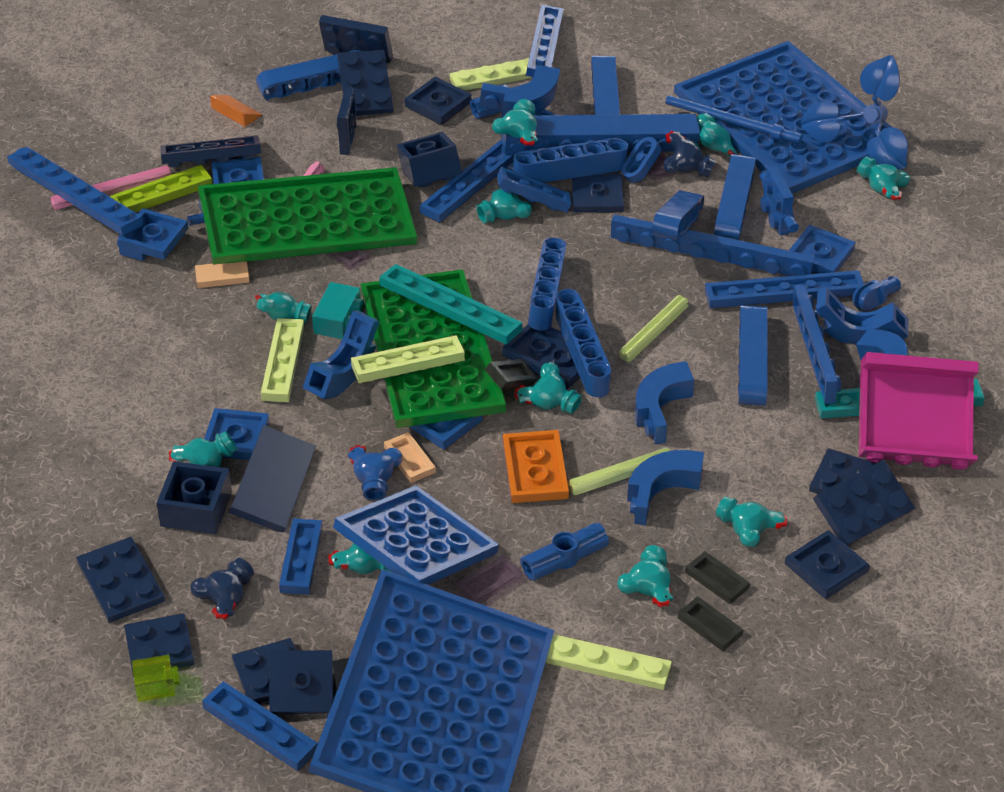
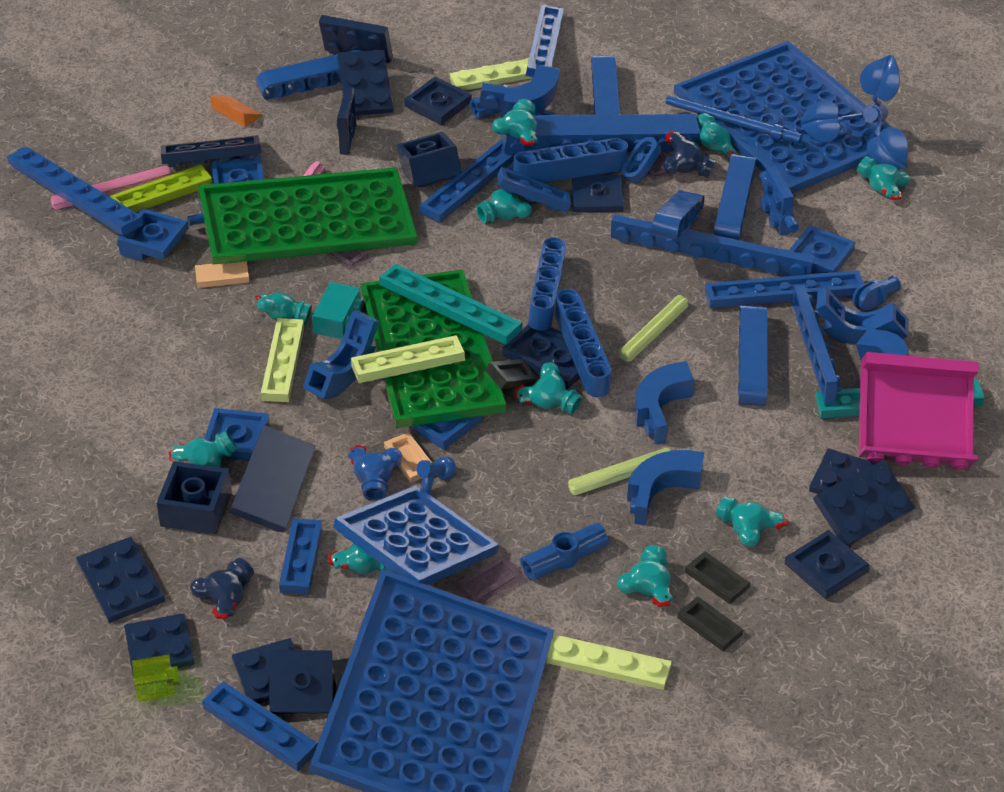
(443, 468): none -> blue piece
(535, 466): orange plate -> none

